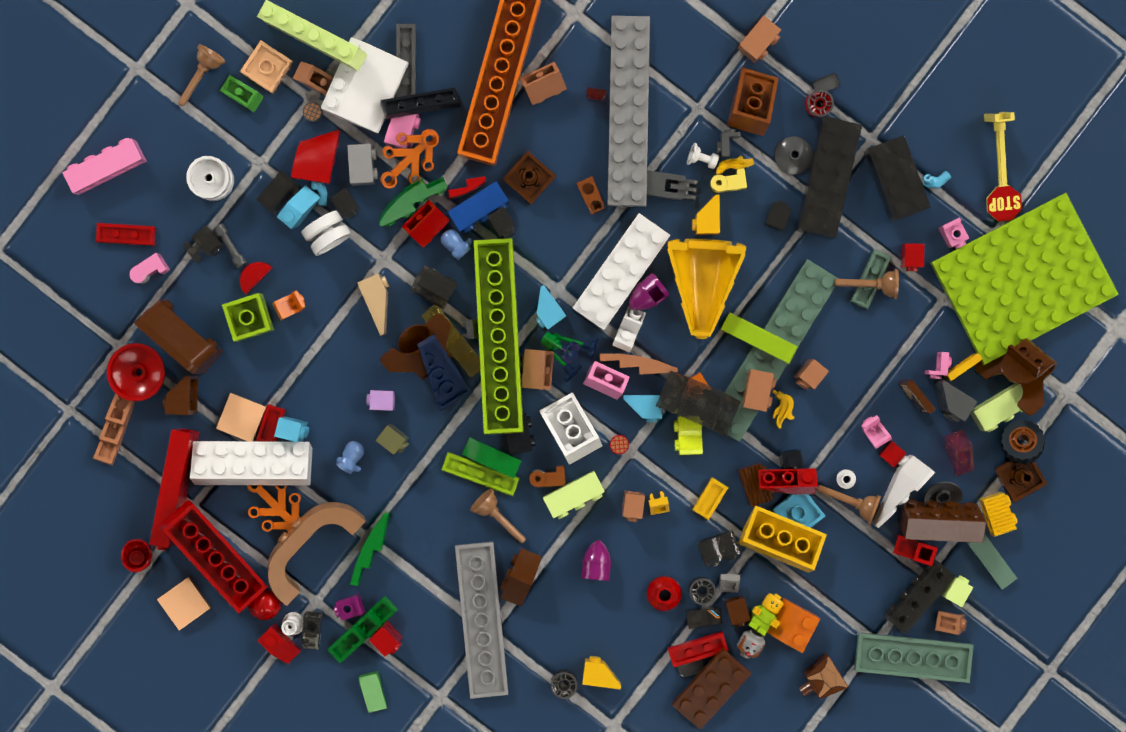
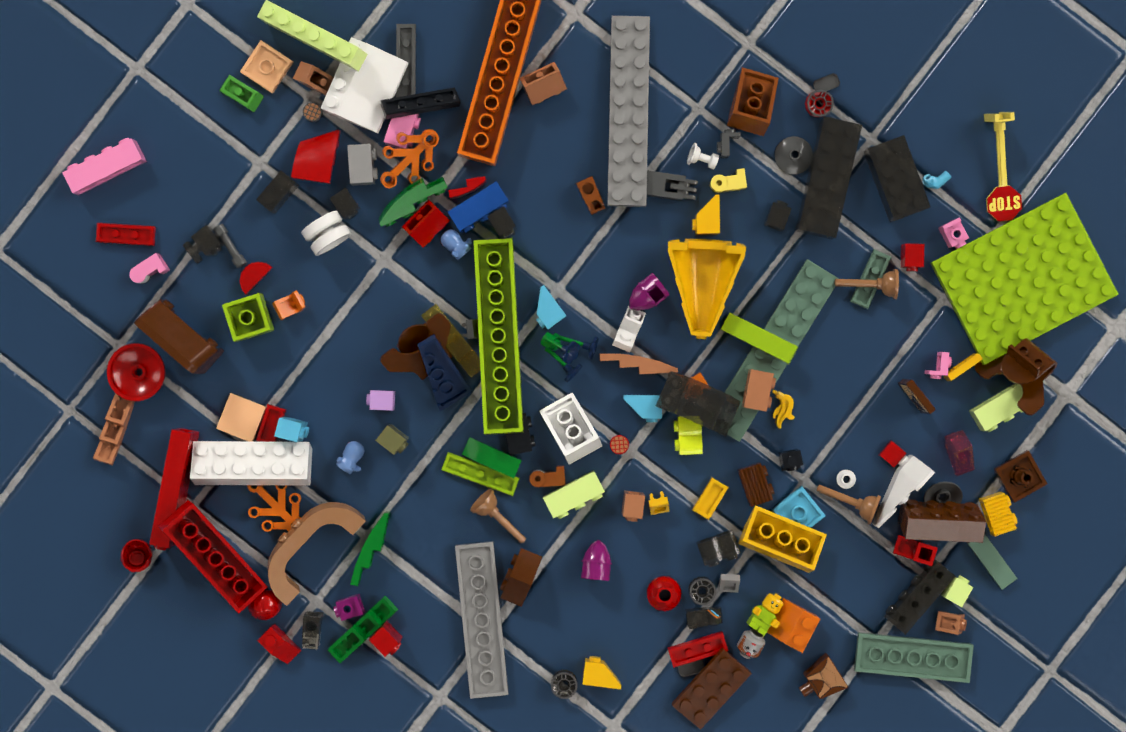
(183, 397): reddish brown slope -> none
(184, 603): light nougat tile -> none
(200, 172): white wheel -> none
(207, 60): medium nougat piece -> none
(292, 623): white piece -> none
(298, 207): medium azure slope -> none
(322, 192): medium azure arm -> none
(372, 691): bright green slope -> none
(376, 297): tan slope -> none
(434, 287): clear smoke brick -> none
(529, 177): reddish brown plate -> none
(537, 369): nougat brick -> none
(597, 94): clear red tile -> none
(606, 380): bright pink brick -> none
(621, 271): white brick -> none
(735, 163): yellow piece -> none
(737, 611): reddish brown brick -> none
(759, 39): nougat brick -> none
(789, 480): red slope -> none
(810, 374): nougat brick -> none
(875, 431): bright pink bracket -> none
(953, 402): dark grey slope -> none
(1022, 431): black wheel -> none

